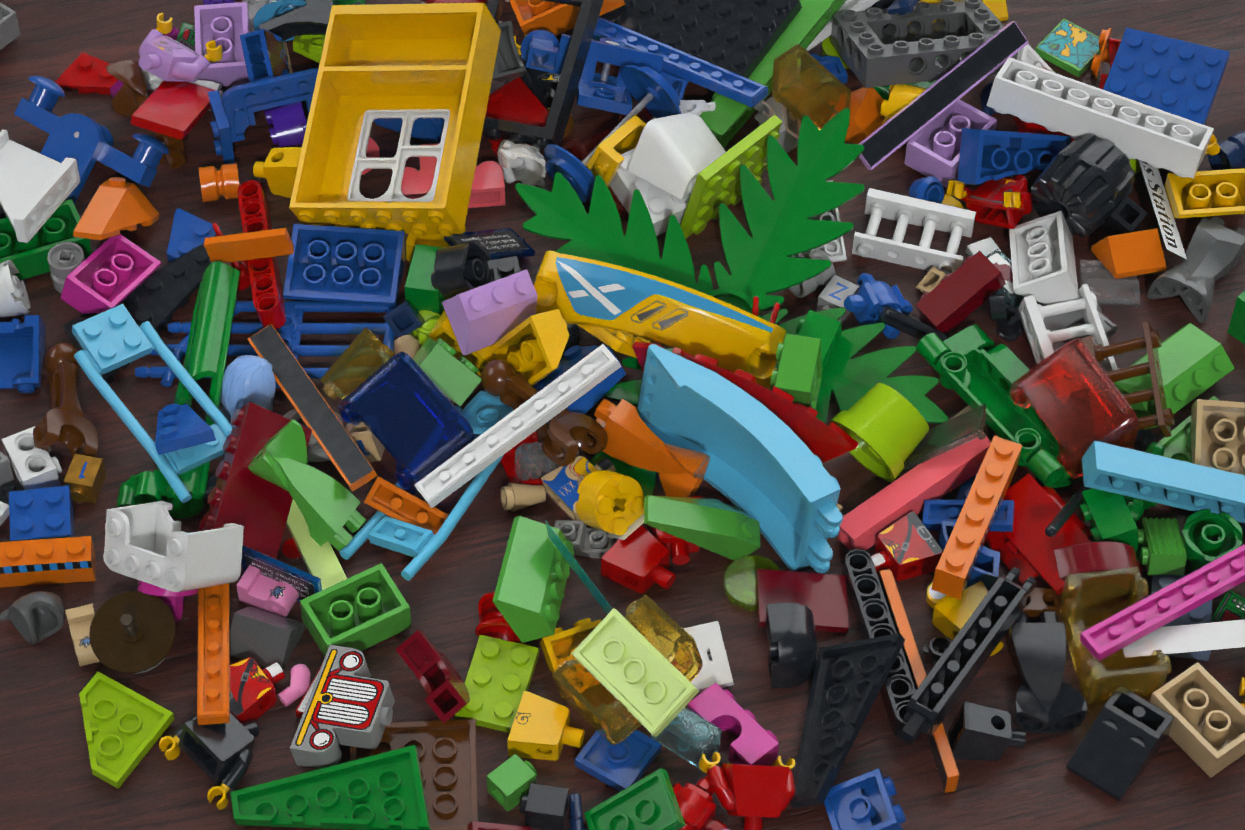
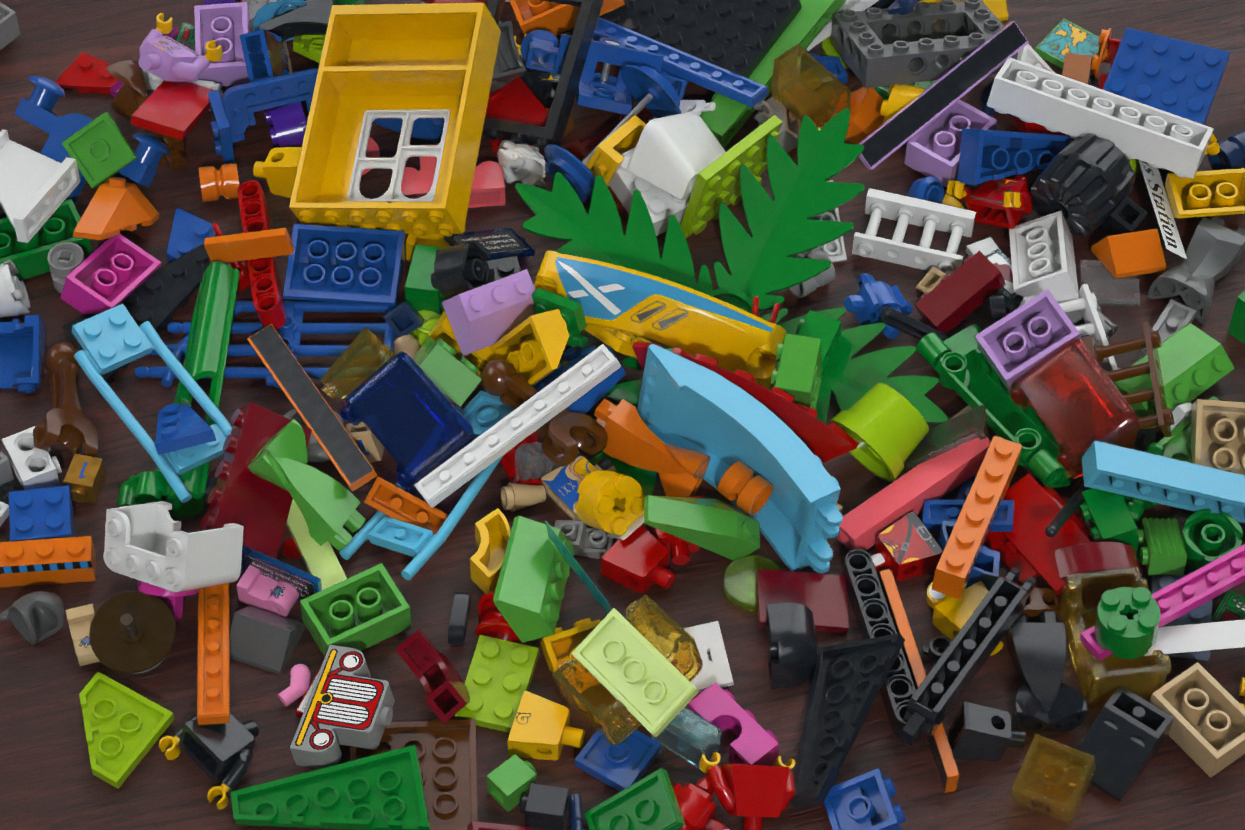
(100, 150): none -> bright green tile
(247, 381): light blue hair -> none
(252, 689): red torso -> none
(459, 618): none -> black beam
(492, 540): none -> yellow brick
(570, 311): none -> green plate
(742, 486): none -> orange wheel
(835, 294): light grey brick -> none
(1026, 337): none -> lavender brick
(1053, 778): none -> clear yellow brick
(1077, 67): none -> nougat brick
(1127, 622): none -> green brick
(1171, 320): none -> light grey hinge
(1180, 413): none -> white tile

